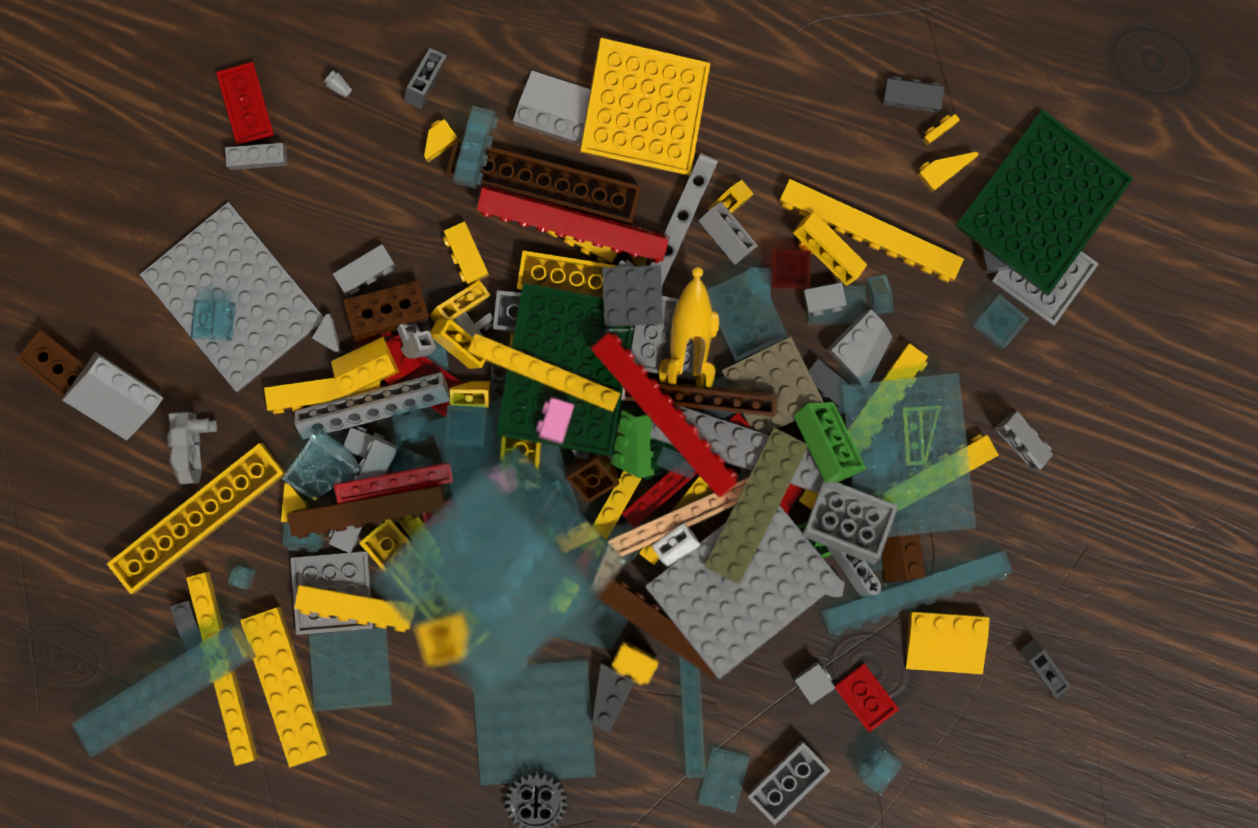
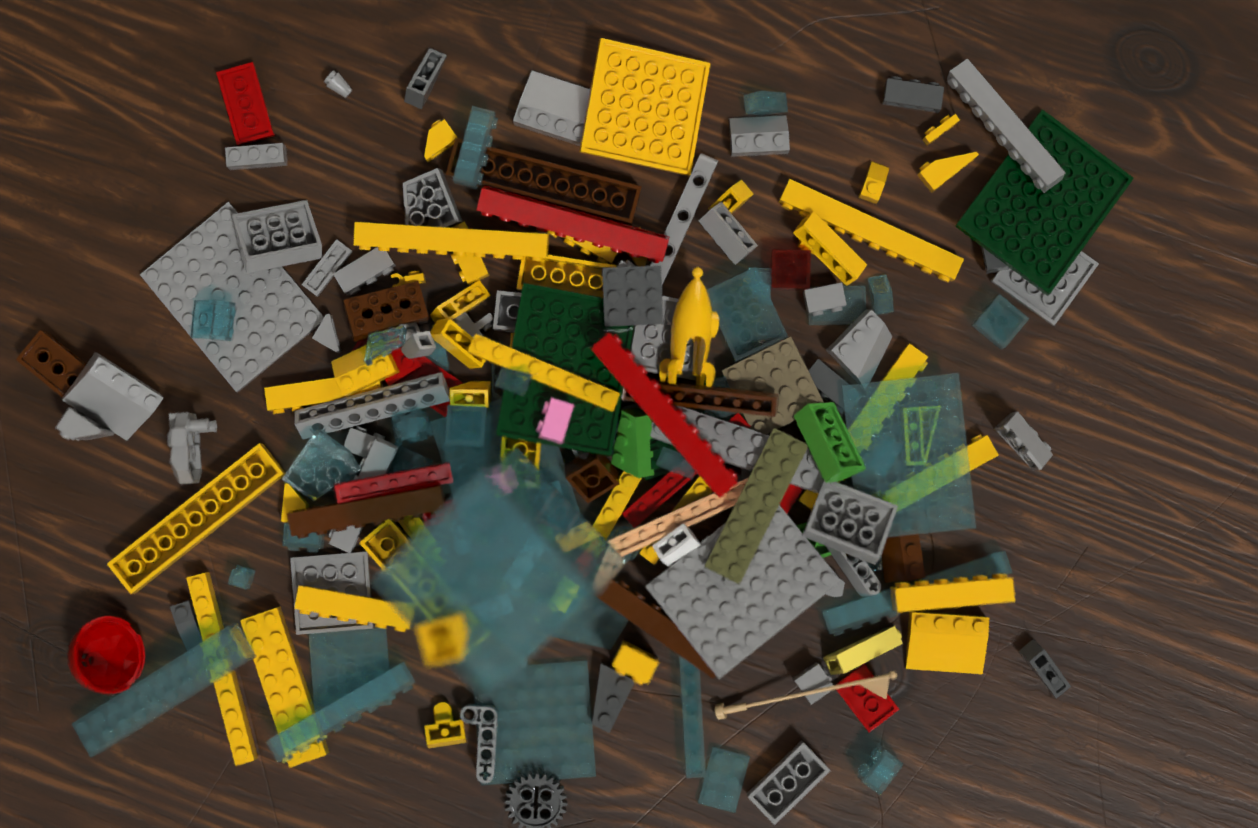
(81, 427): none -> light grey slope
(114, 652): none -> red piece
(277, 236): none -> light grey slope
(324, 270): none -> light grey plate
(340, 711): none -> clear light blue brick
(384, 343): none -> clear light blue wing
(413, 277): none -> yellow plate
(430, 201): none -> light grey wedge
(445, 730): none -> yellow brick
(451, 239): none -> yellow brick
(484, 743): none -> light grey beam
(513, 381): none -> clear light blue slope
(759, 136): none -> light grey slope
(765, 103): none -> clear light blue slope
(863, 650): none -> light yellow slope
(874, 183): none -> yellow slope
(877, 684): none -> tan piece
(953, 593): none -> yellow brick
(1005, 126): none -> light grey brick

